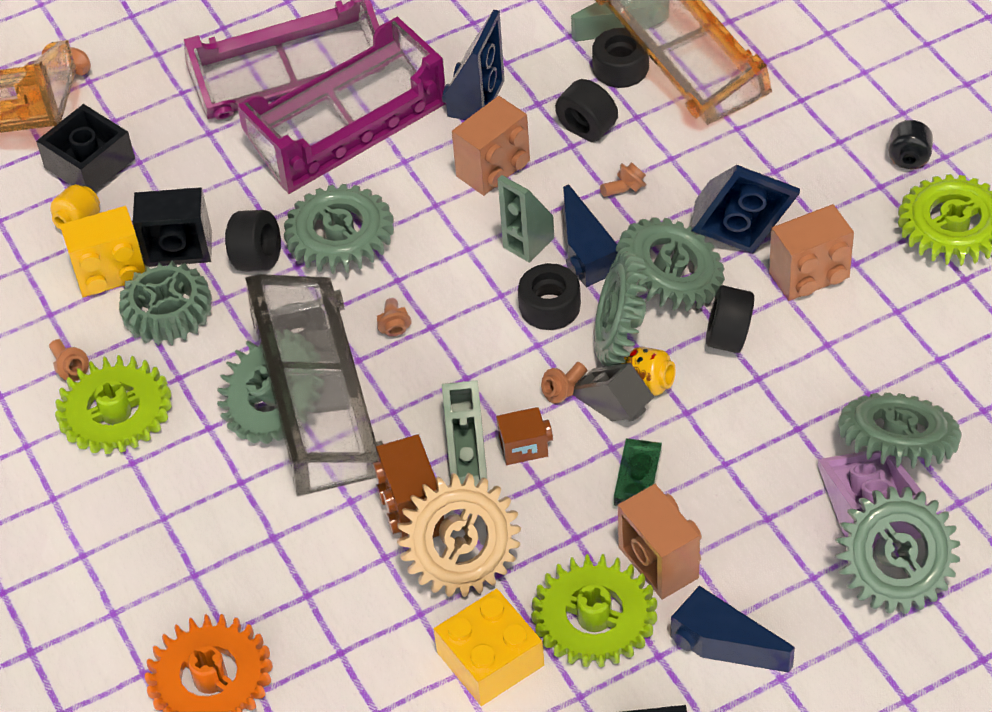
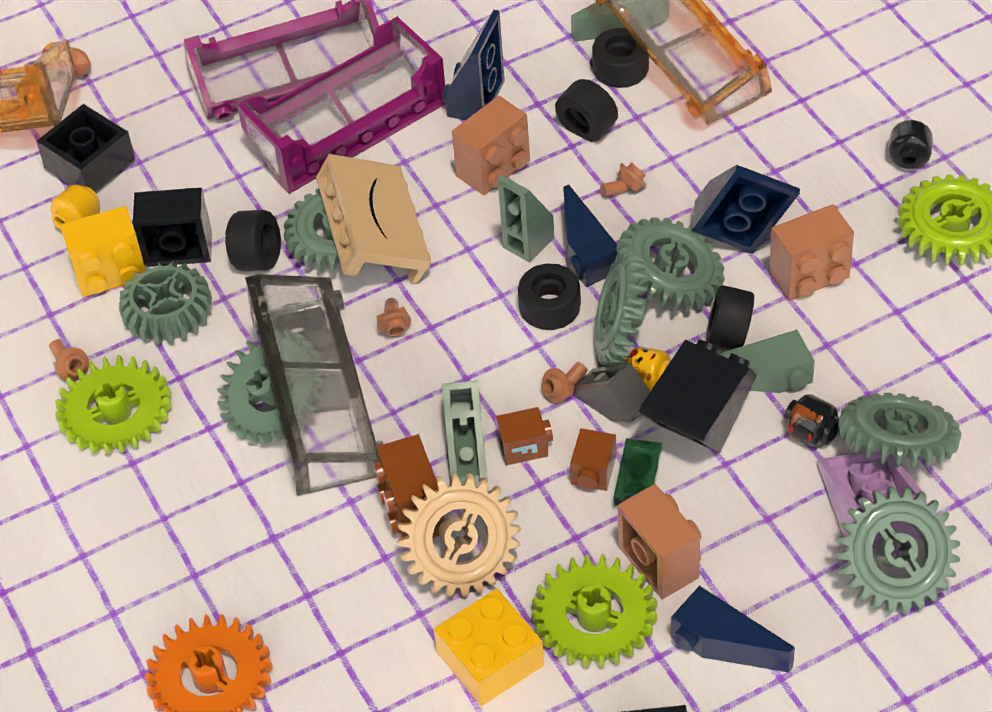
(372, 216): none -> tan panel
(593, 459): none -> dark orange brick
(700, 394): none -> black slope
(779, 362): none -> sand green slope
(812, 420): none -> black head

